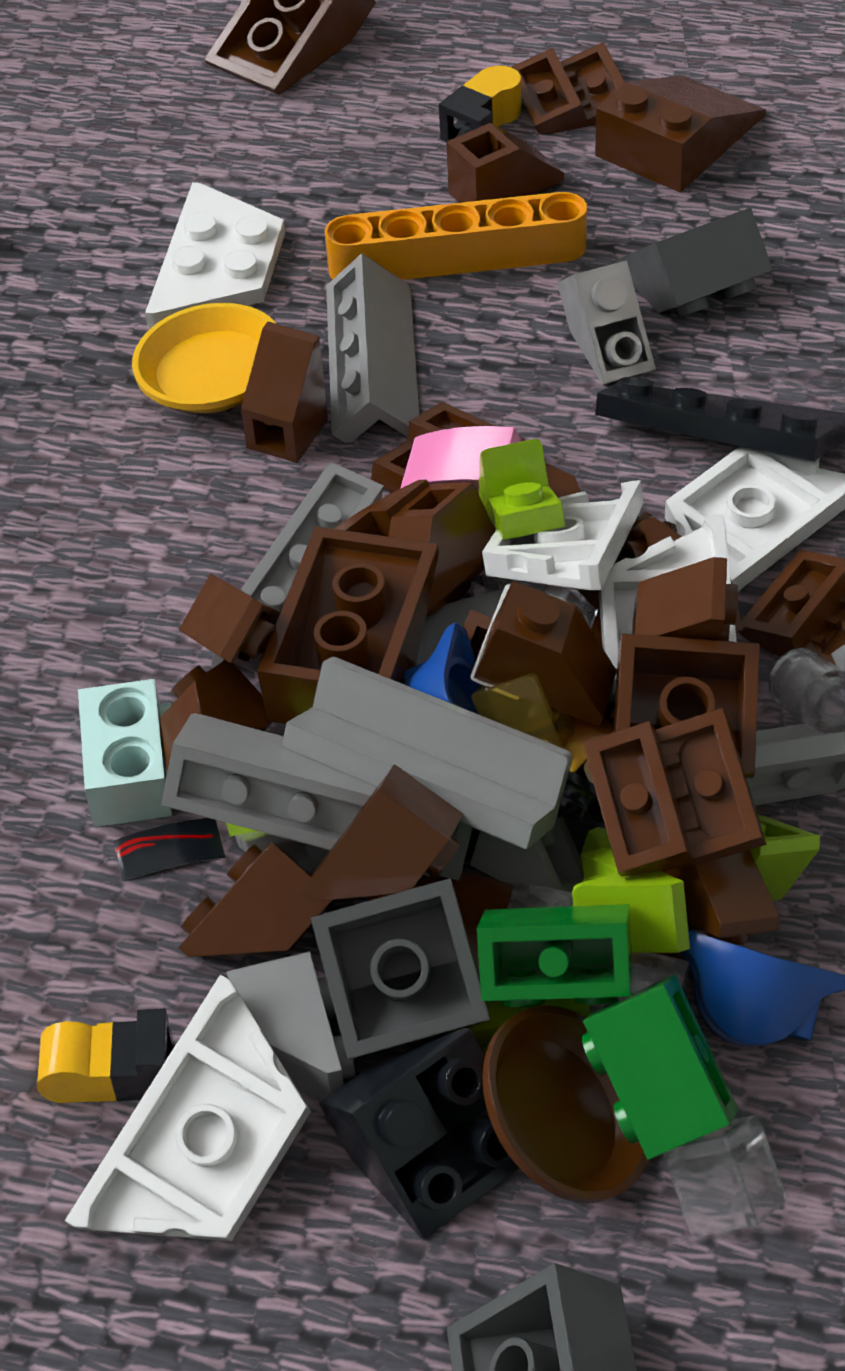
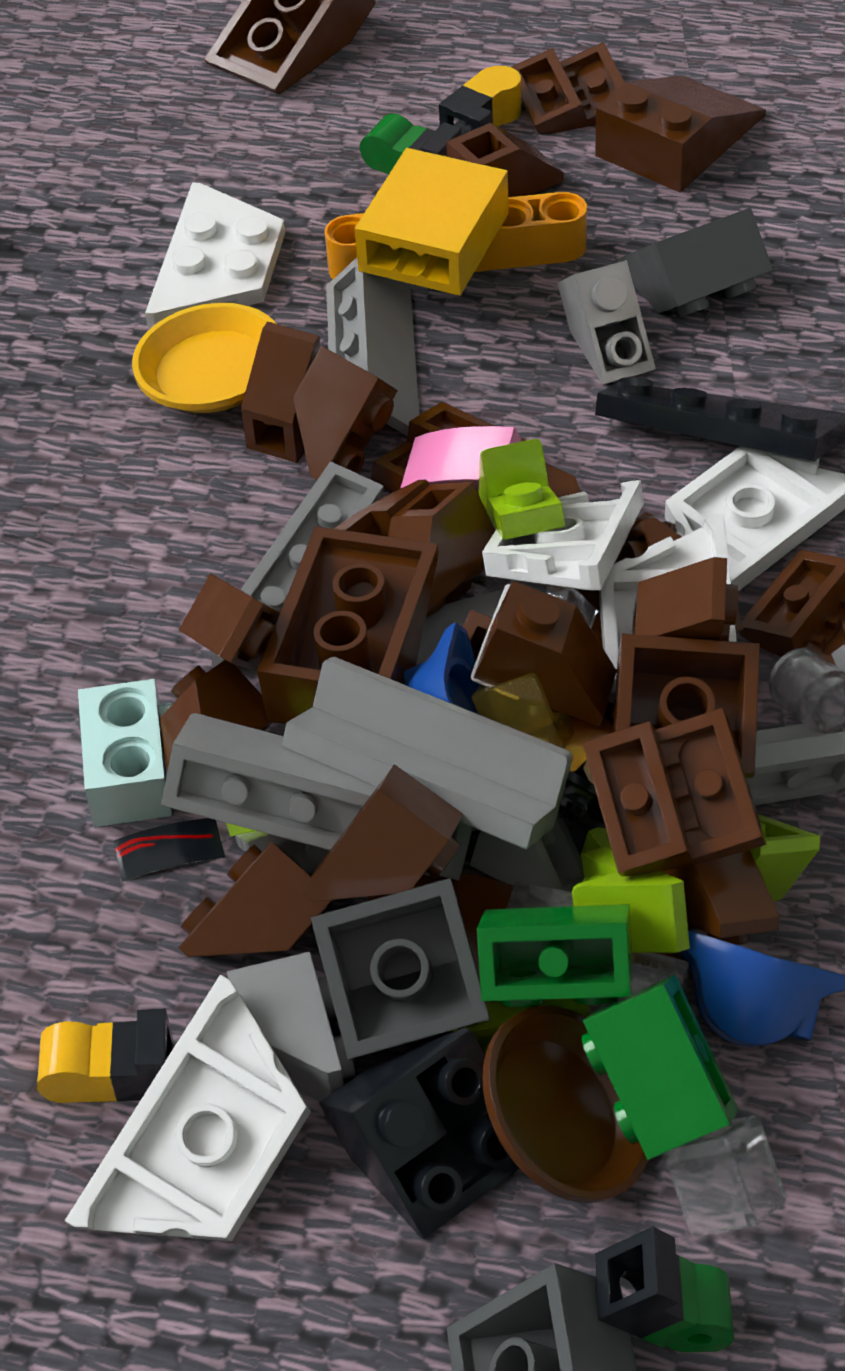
(340, 411): none -> reddish brown slope
(395, 133): none -> green leg
(432, 221): none -> yellow brick
(674, 1299): none -> black leg

